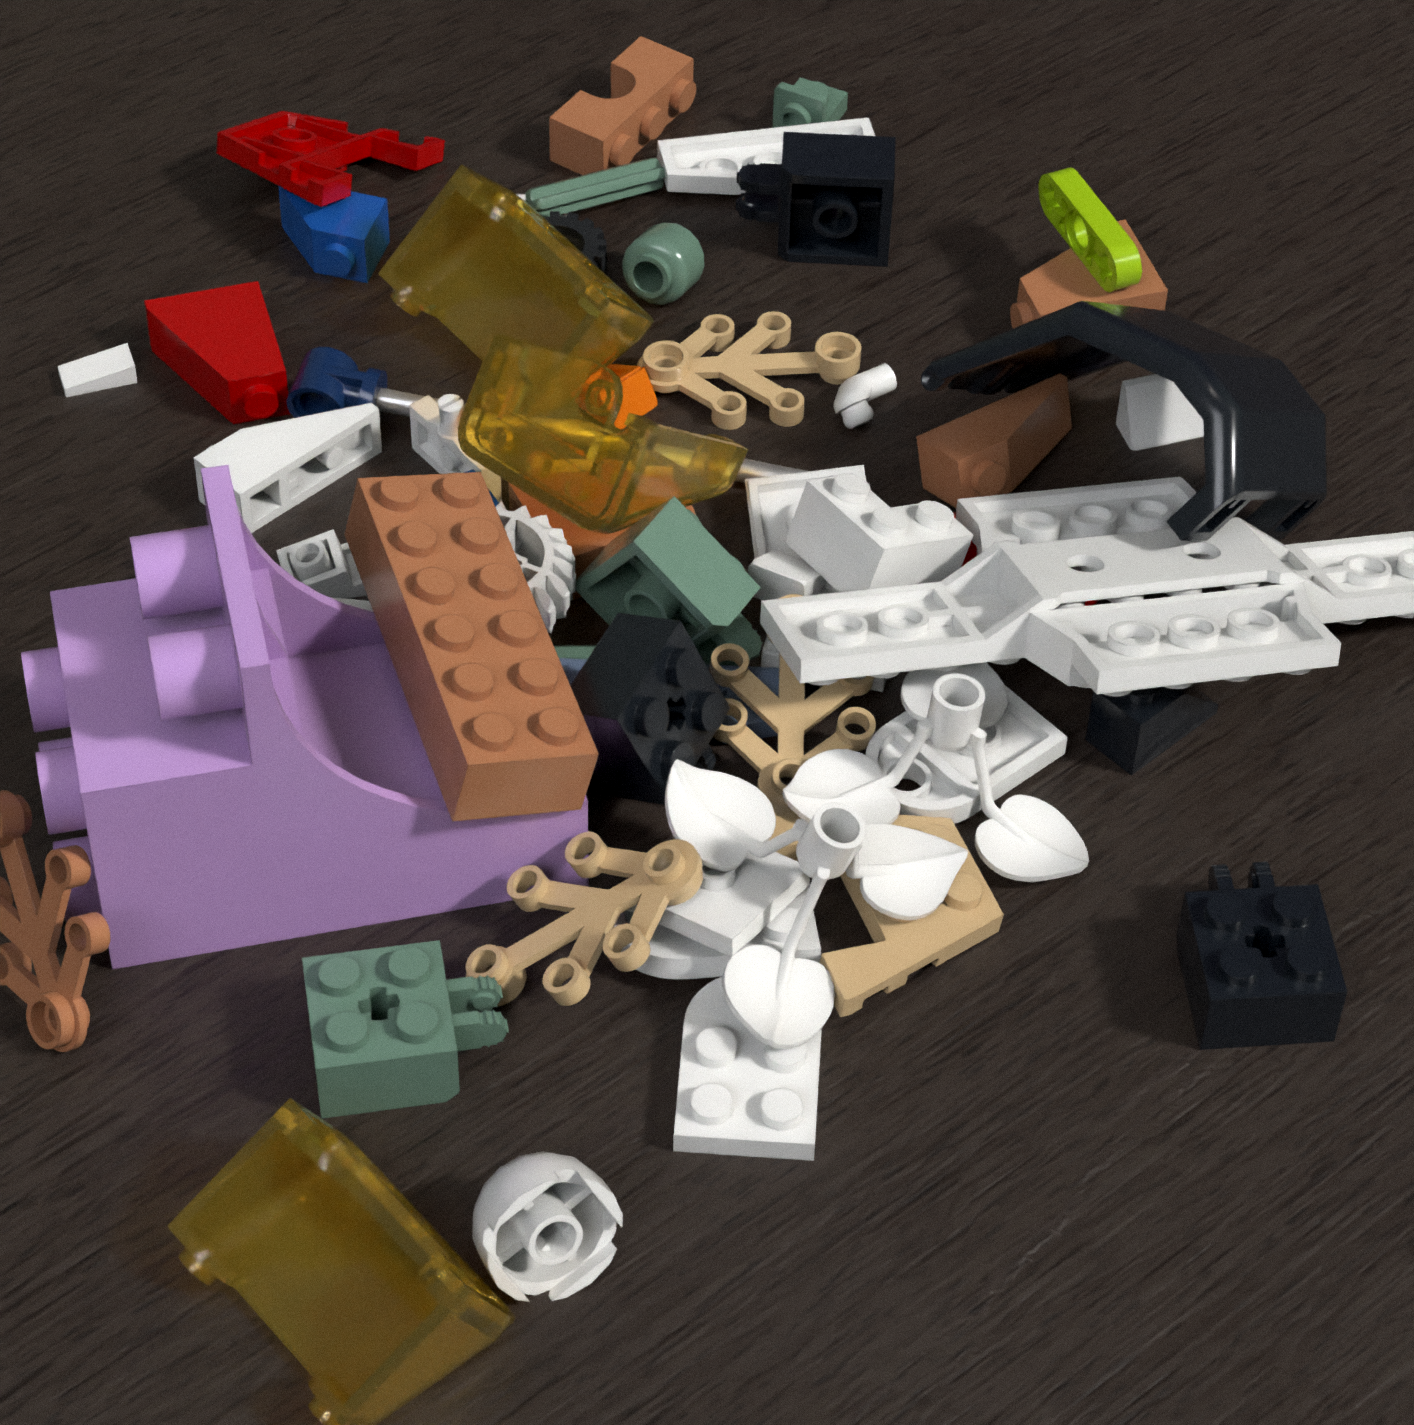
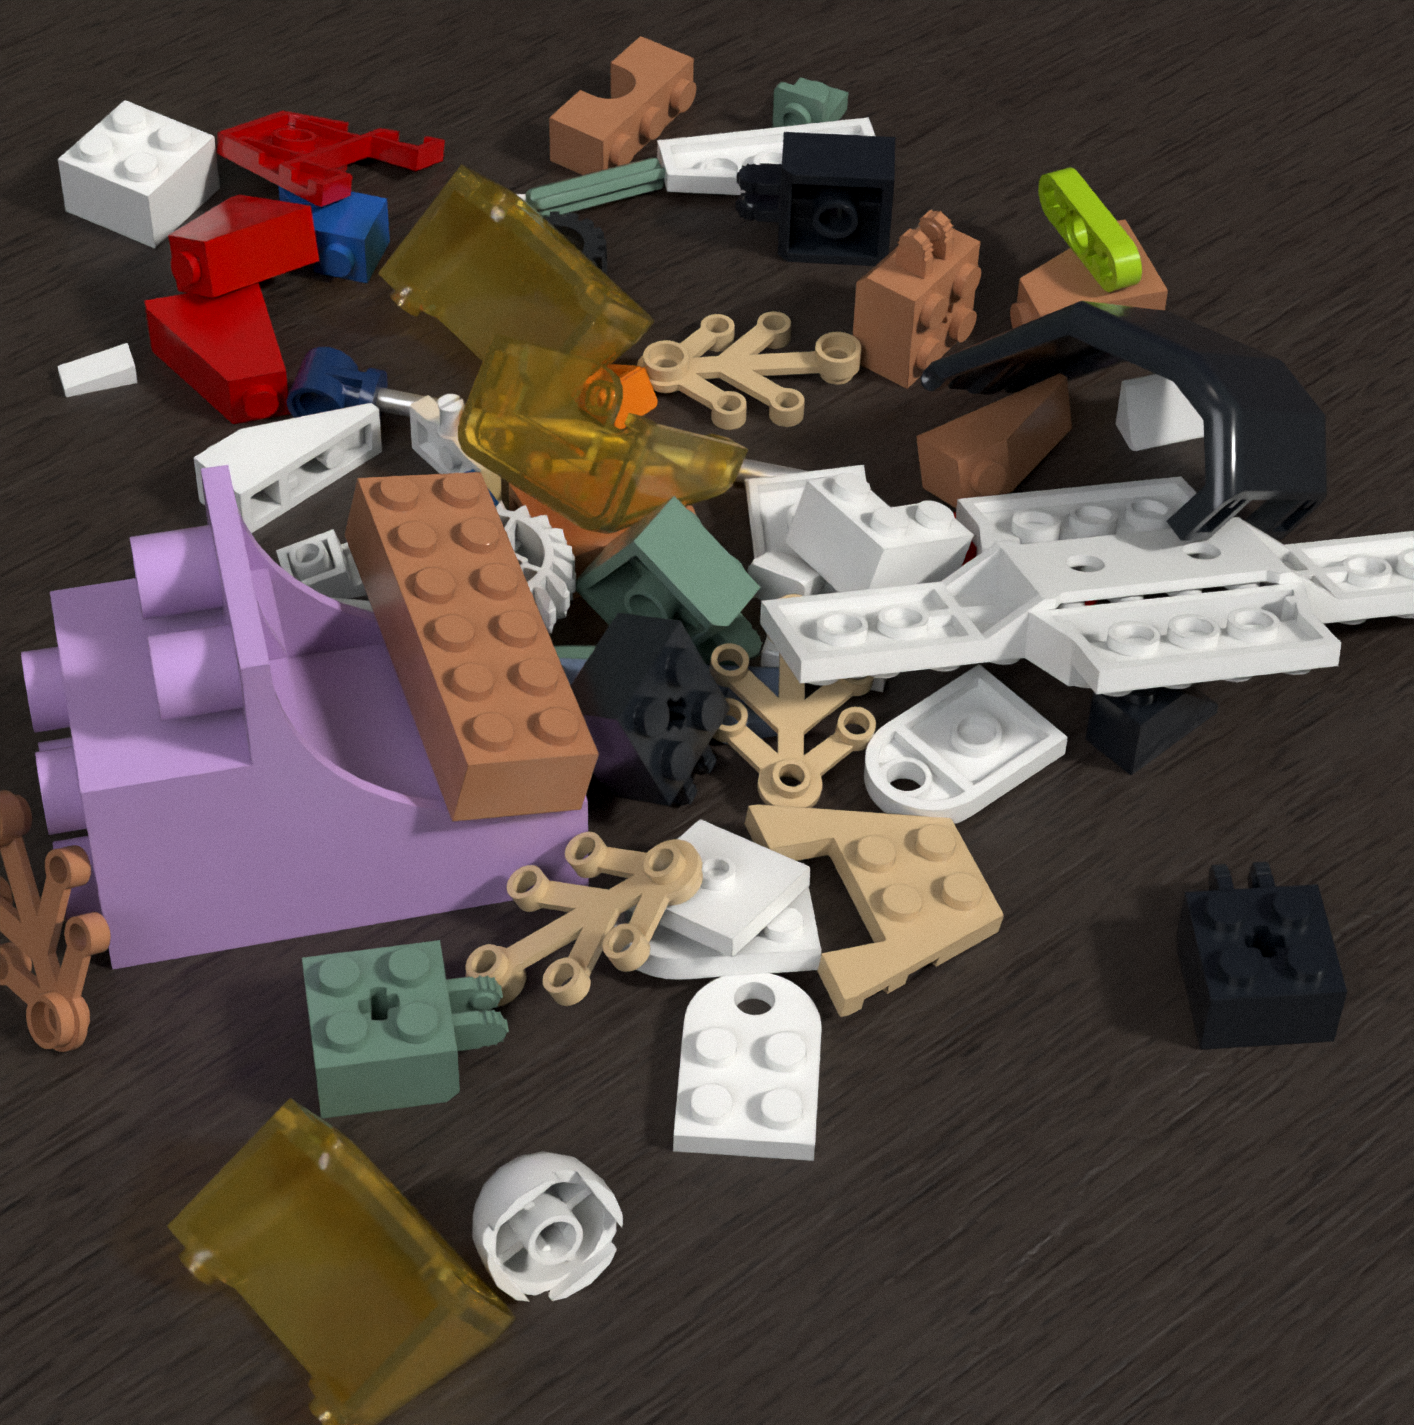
(139, 173): none -> white brick
(242, 245): none -> red slope
(663, 263): sand green head -> none
(858, 390): white arm -> none
(899, 867): white plant -> none
(917, 300): none -> nougat hinge
(1019, 841): white plant -> none

